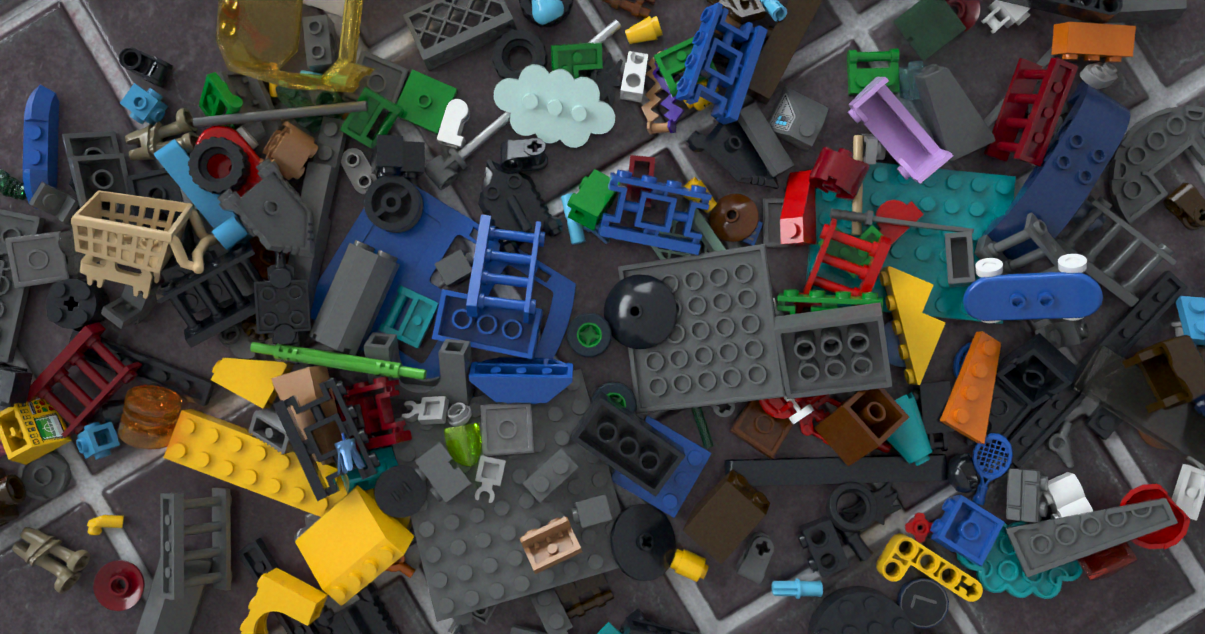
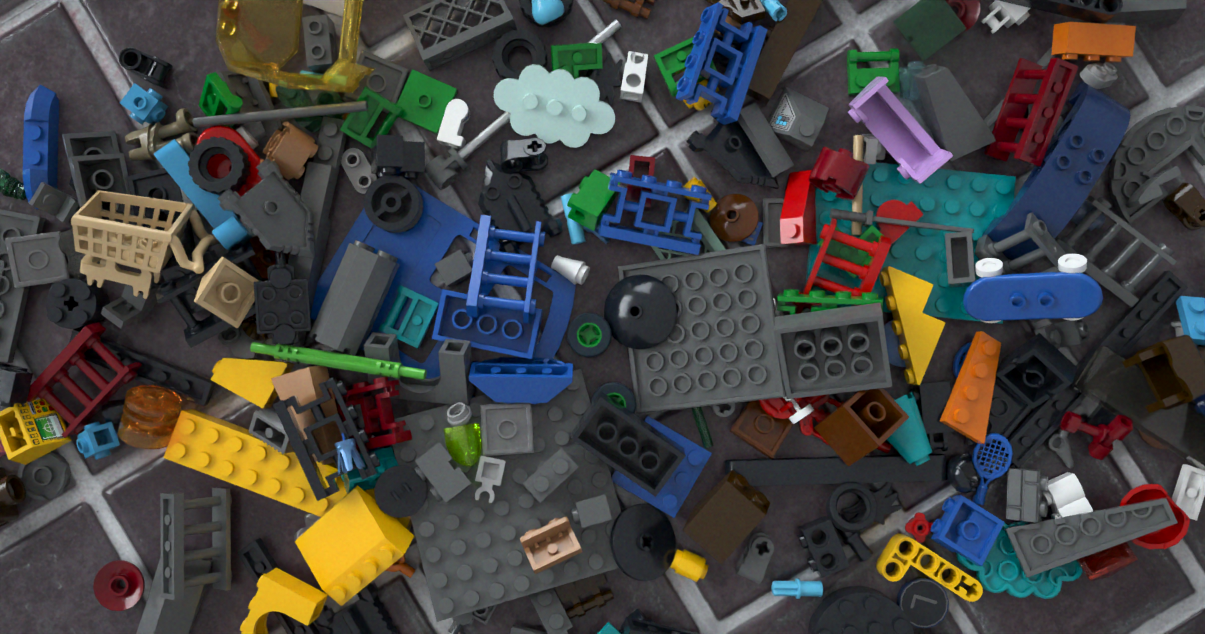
(37, 554): dark tan piece -> none
(107, 521): yellow arm -> none
(226, 292): none -> tan slope
(430, 411): light grey plate -> none
(571, 269): none -> white cone
(644, 31): yellow cone -> none
(674, 111): piece -> none
(1102, 435): none -> dark red bar
(1151, 189): none -> dark grey slope

